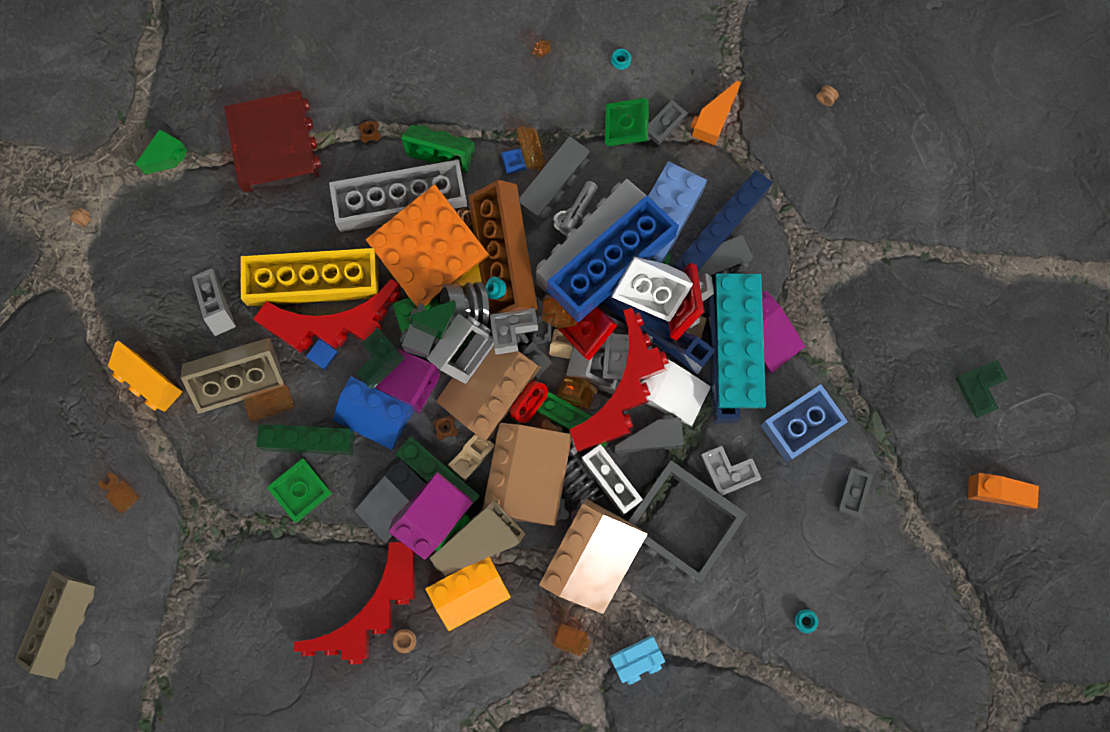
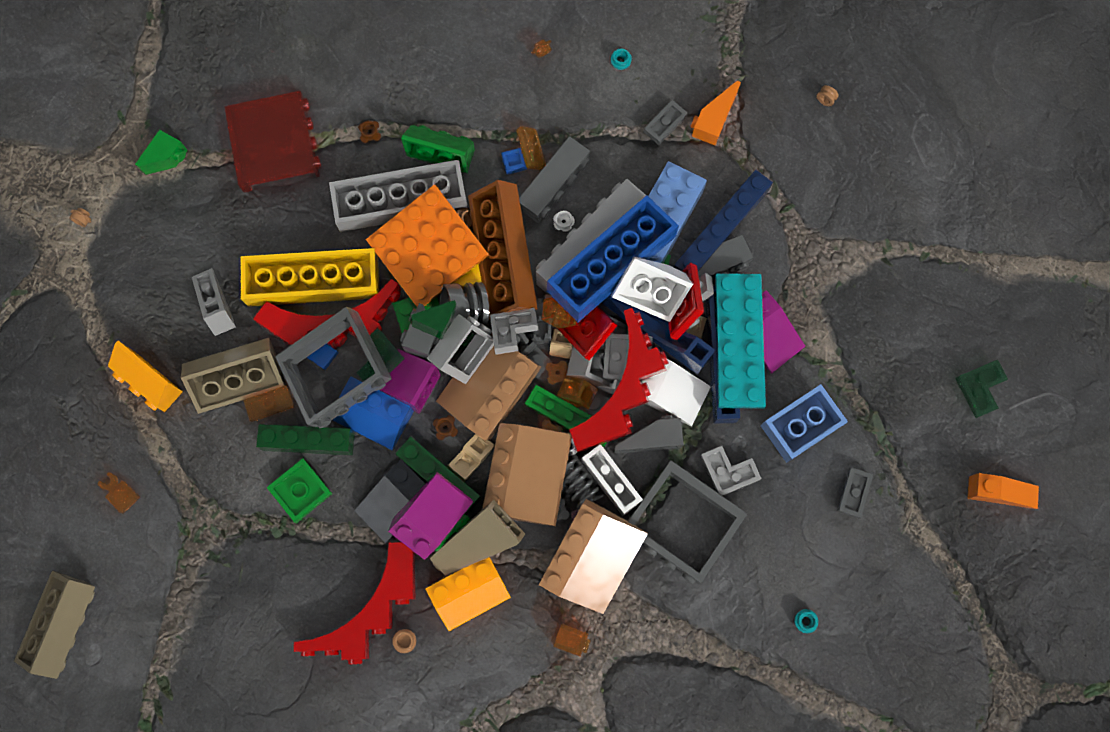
(313, 341): none -> dark grey window
(495, 288): teal plate -> none
(529, 401): red plate -> none
(552, 368): none -> clear orange plate
(587, 193): light grey pin -> none
(626, 122): green plate -> none
(637, 659): medium azure brick -> none

